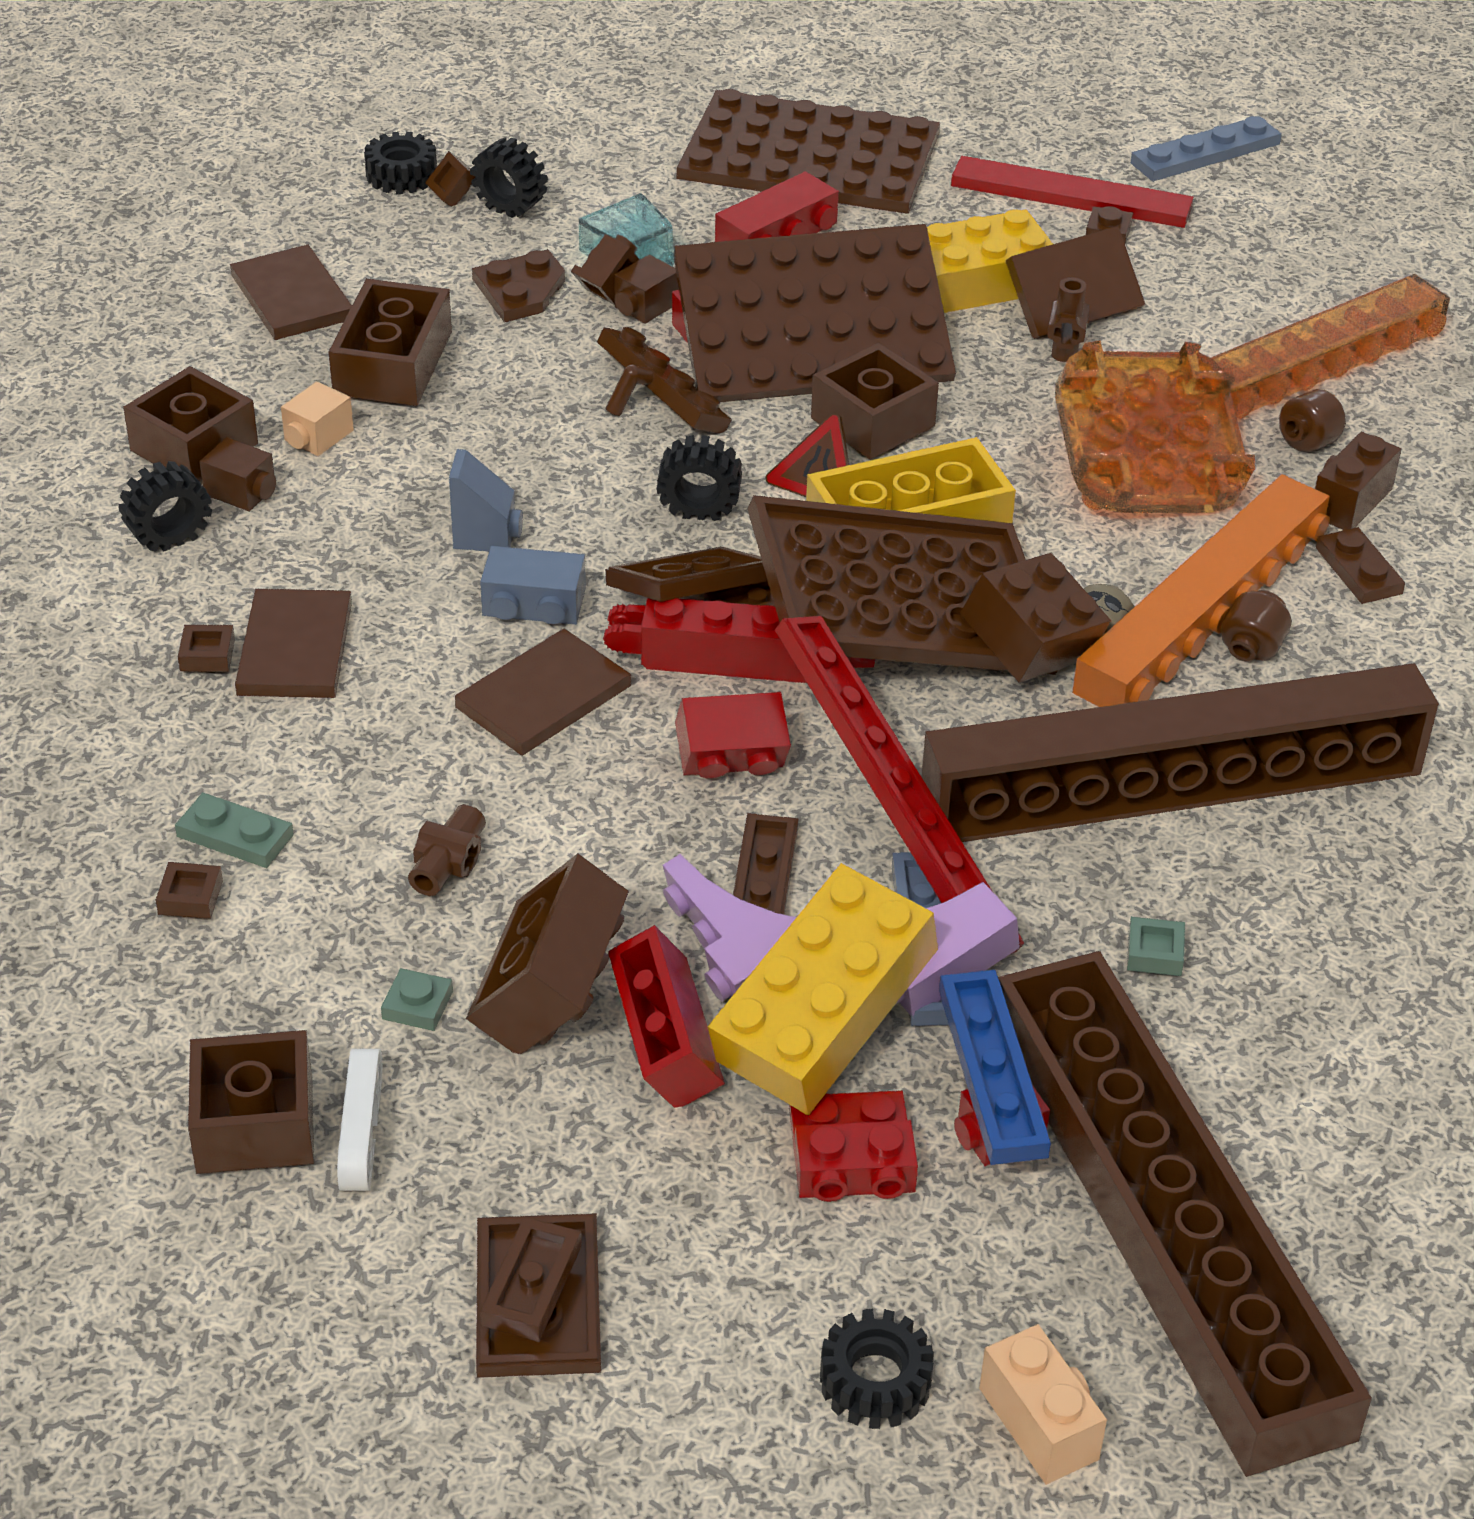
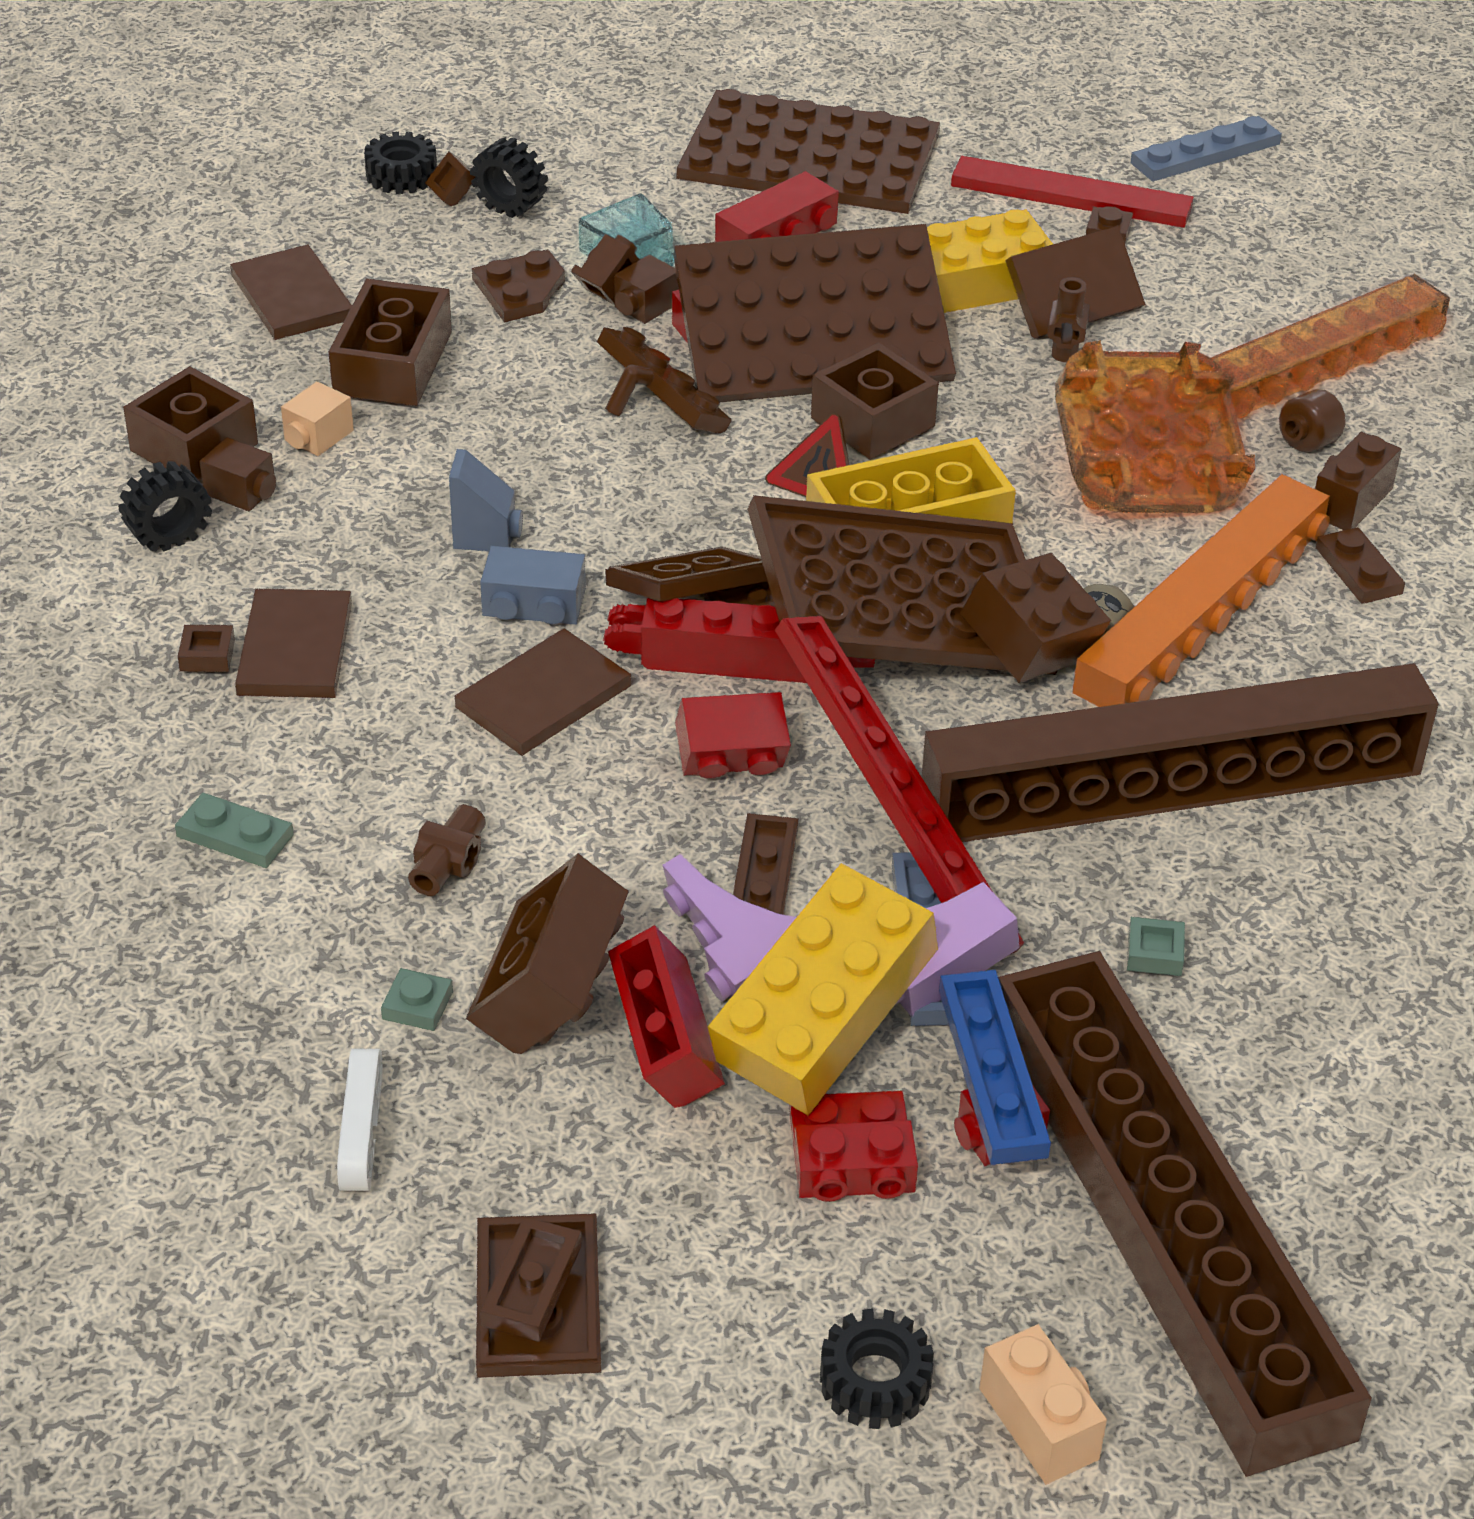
(189, 890): reddish brown plate -> none
(251, 1102): reddish brown brick -> none
(705, 459): black tyre -> none
(1256, 626): reddish brown head -> none

